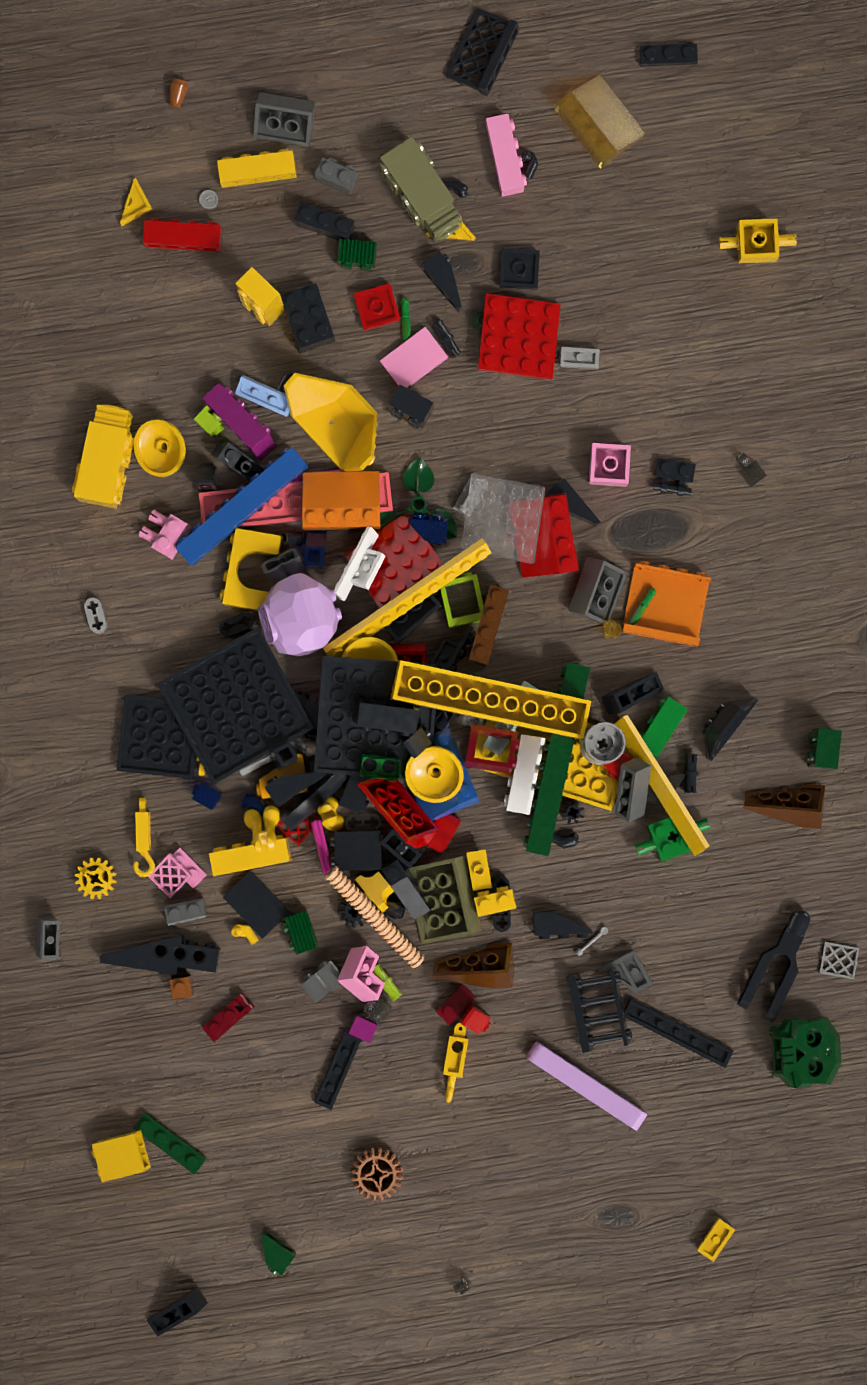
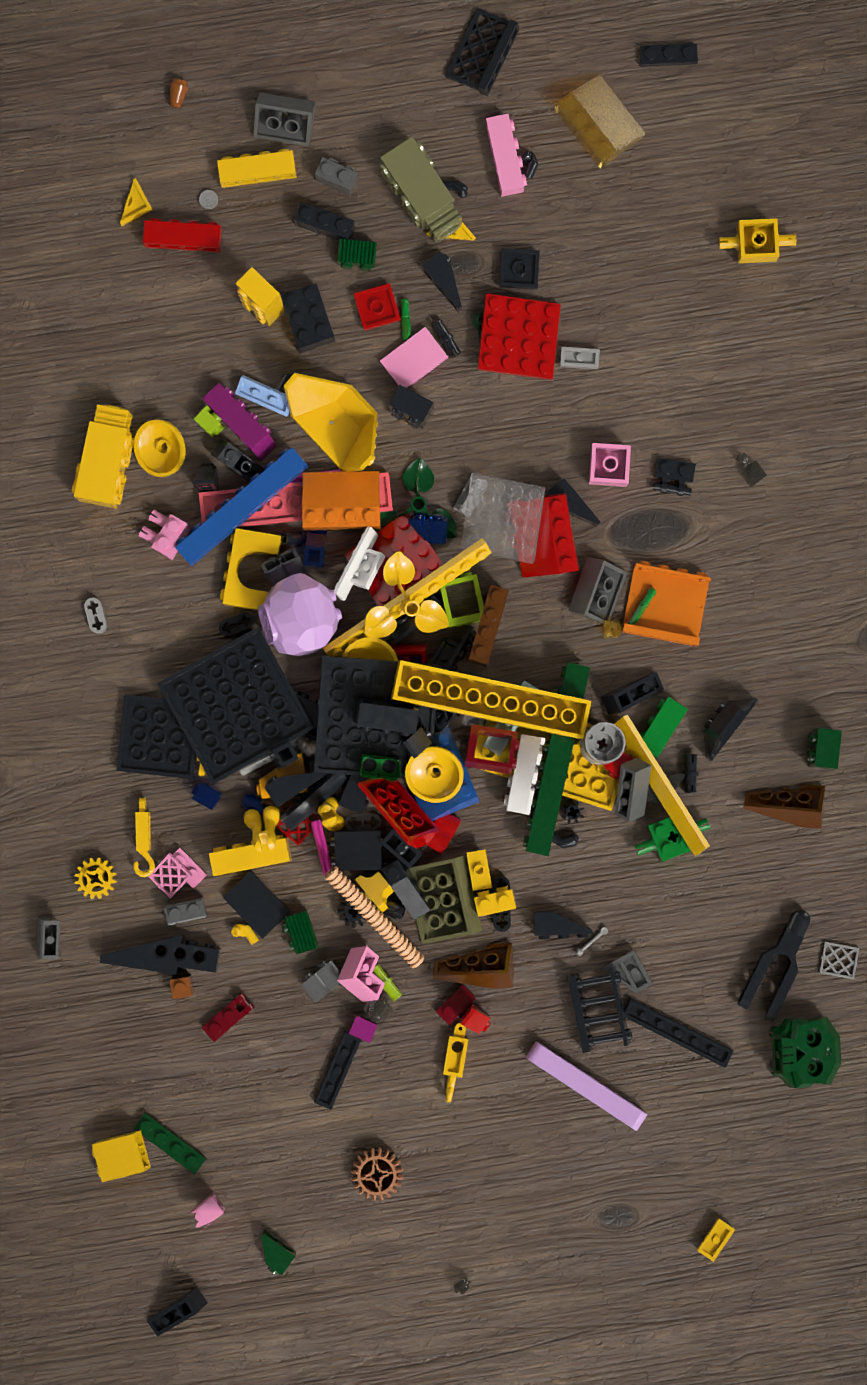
(208, 1210): none -> bright pink piece
(428, 616): none -> yellow plant

